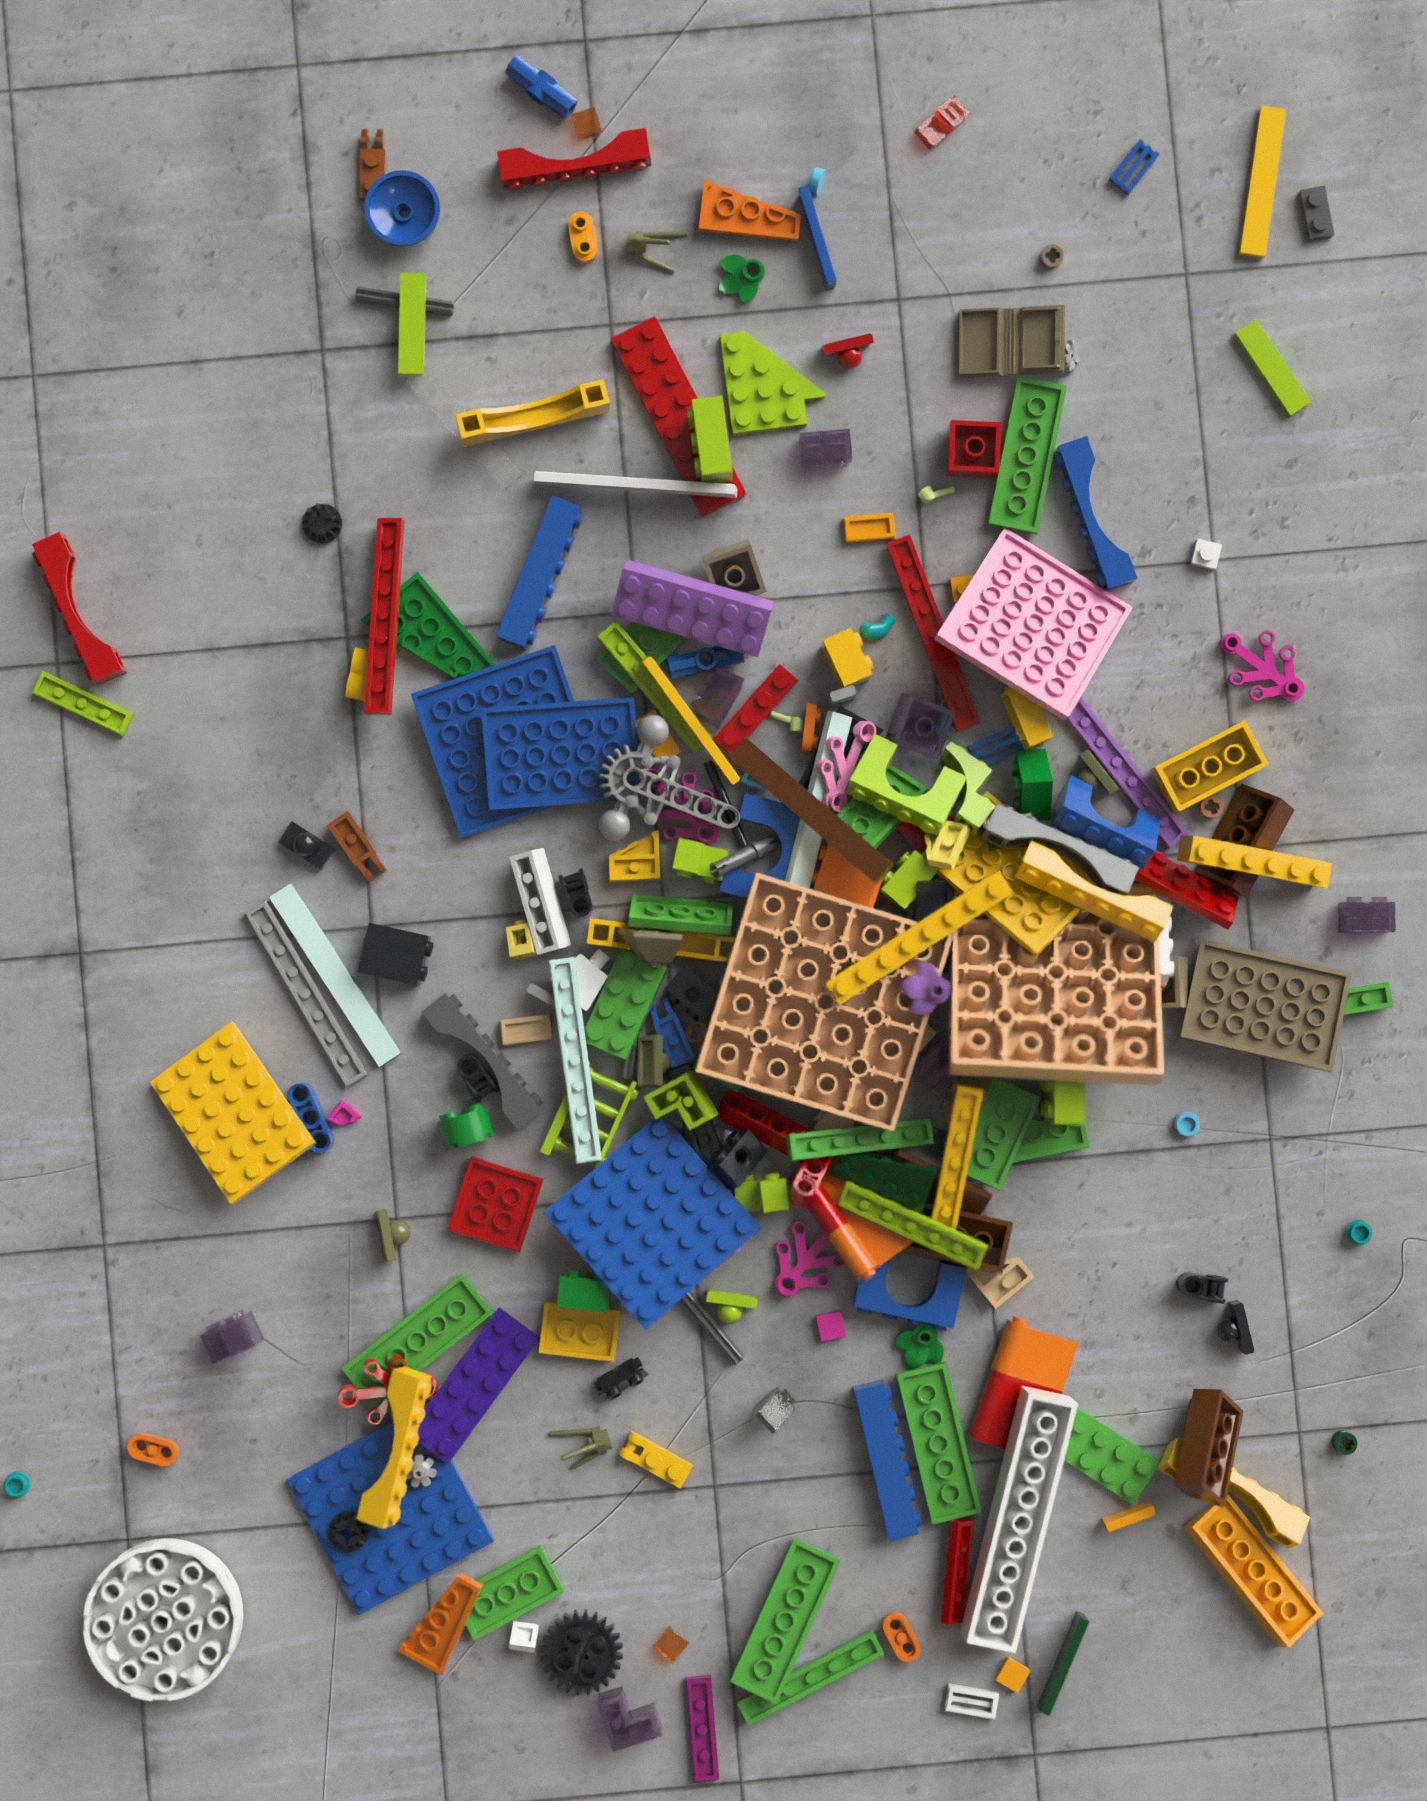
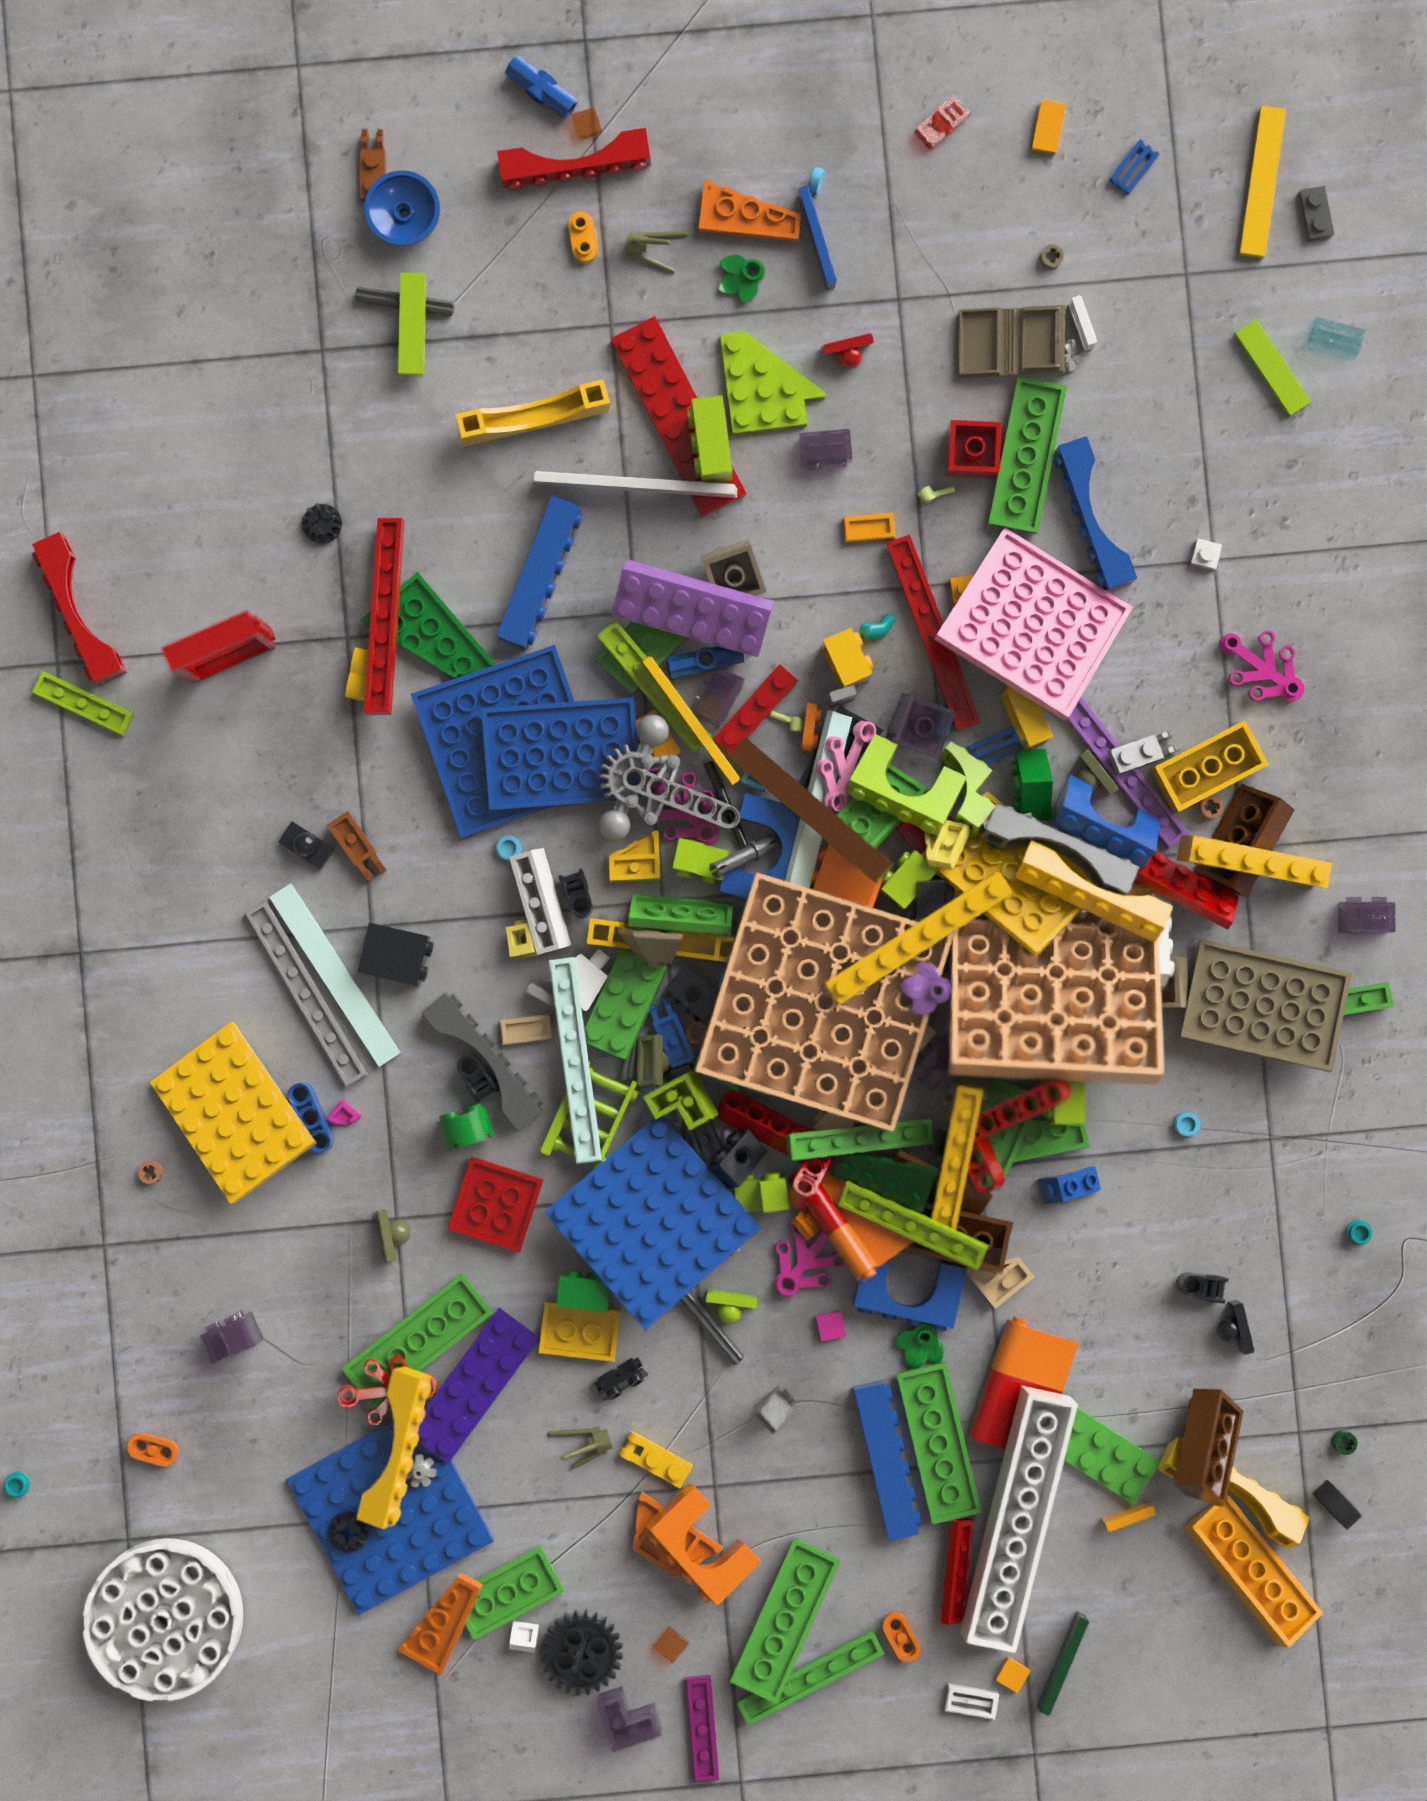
(142, 1173): none -> nougat bush
(219, 647): none -> red window
(508, 846): none -> medium azure tile
(669, 1531): none -> orange arch
(697, 1544): none -> orange wing
(806, 1223): none -> orange plate
(1002, 1121): none -> red beam
(1048, 127): none -> light orange tile
(1070, 1185): none -> blue bracket
(1082, 323): none -> white tile
(1141, 752): none -> hinge
(1334, 345): none -> clear light blue tile
(1337, 1504): none -> black tyre

